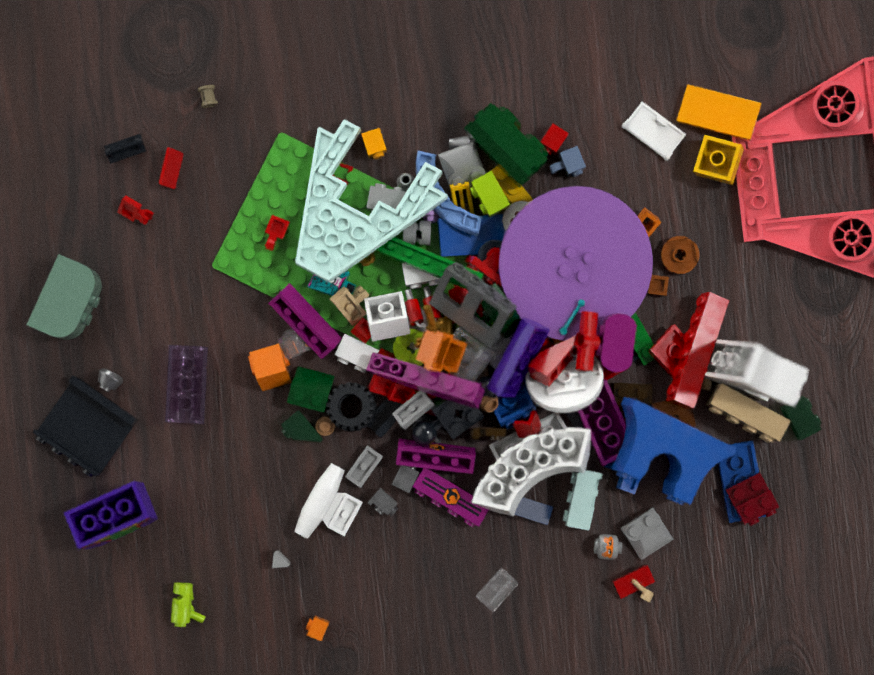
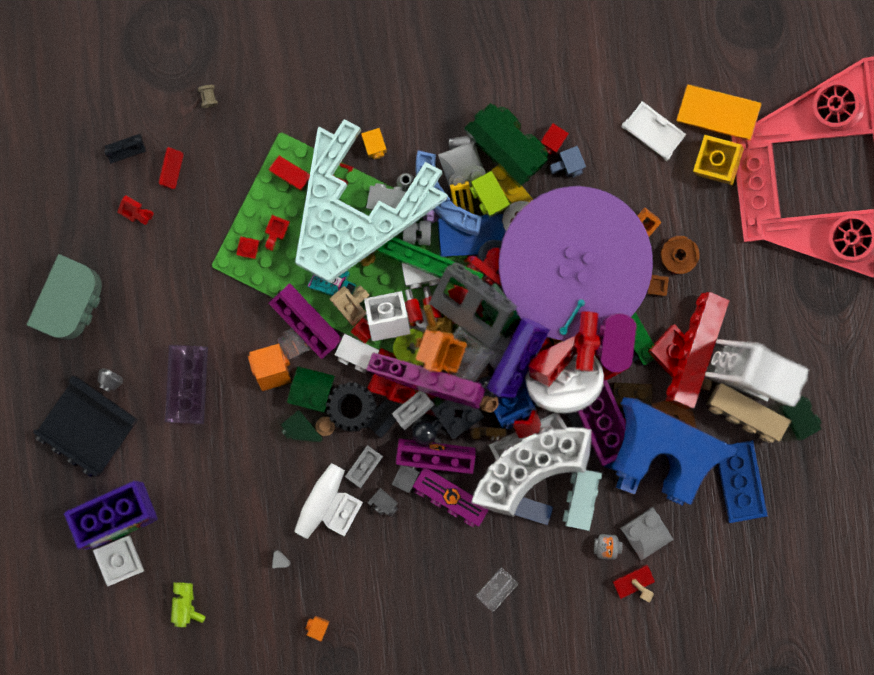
(118, 560): none -> white plate
(248, 247): none -> red plate
(289, 173): none -> red slope
(752, 499): dark red plate -> none

